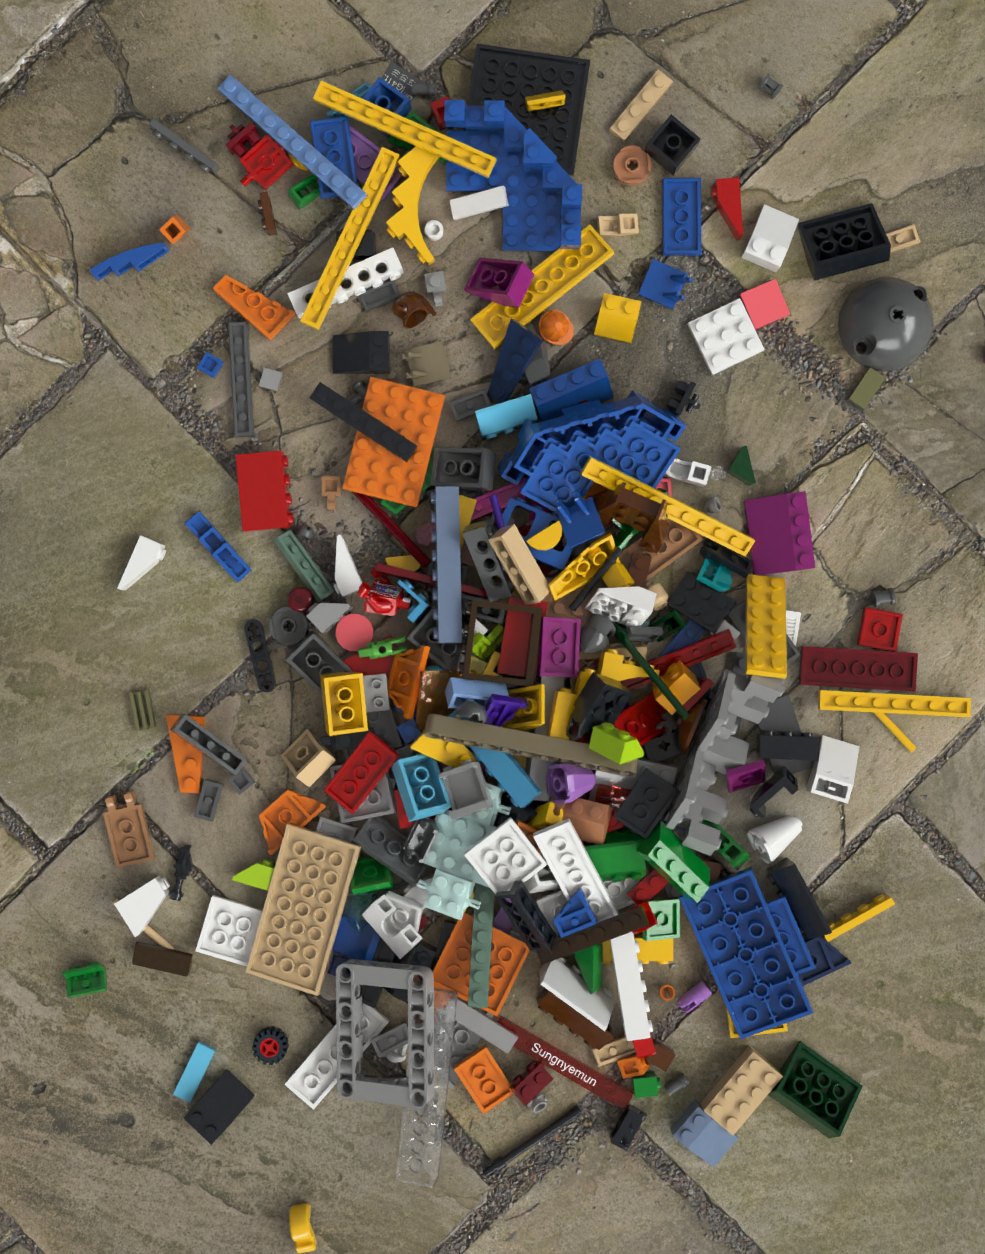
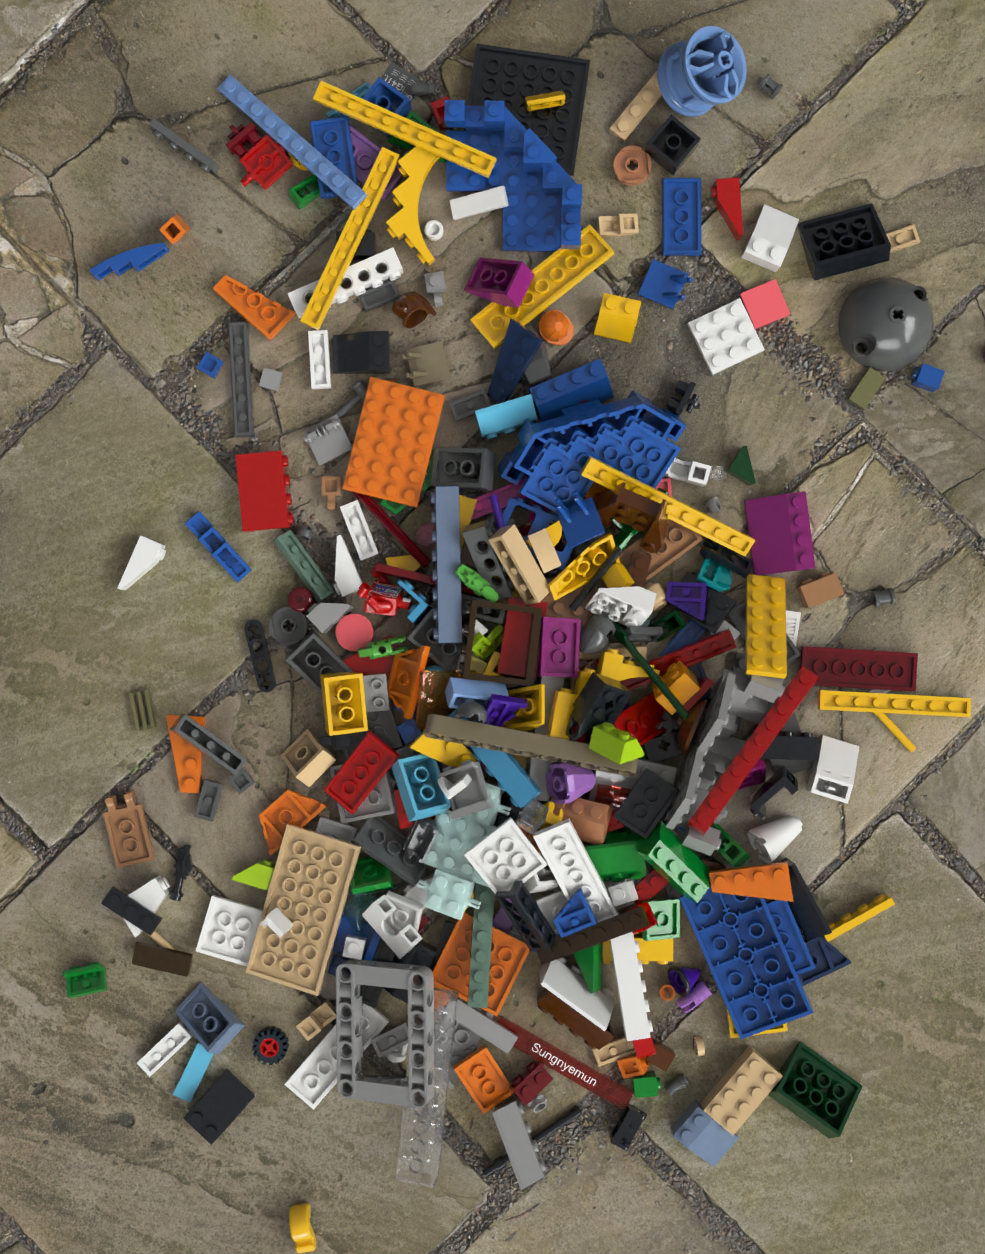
(131, 910): none -> black plate
(164, 1049): none -> white plate
(209, 1019): none -> sand blue slope
(268, 221): reddish brown plate -> none
(277, 922): none -> white tile
(317, 1020): none -> tan slope
(319, 359): none -> white plate
(327, 439): none -> light grey hinge
(354, 947): none -> white brick
(359, 530): none -> white plate
(363, 422): black plate -> none
(452, 789): none -> white tile
(476, 583): none -> bright green hinge
(518, 1143): none -> light grey slope
(532, 816): none -> clear panel
(544, 550): none -> tan slope
(623, 893): none -> white brick
(683, 979): none -> dark purple hat
(688, 597): none -> dark purple wing
(698, 1046): none -> tan tile
(702, 71): none -> medium blue wheel
(752, 751): none -> red brick
(758, 881): none -> orange wing
(819, 590): none -> medium nougat brick
(879, 629): red tile -> none
(927, 377): none -> blue brick

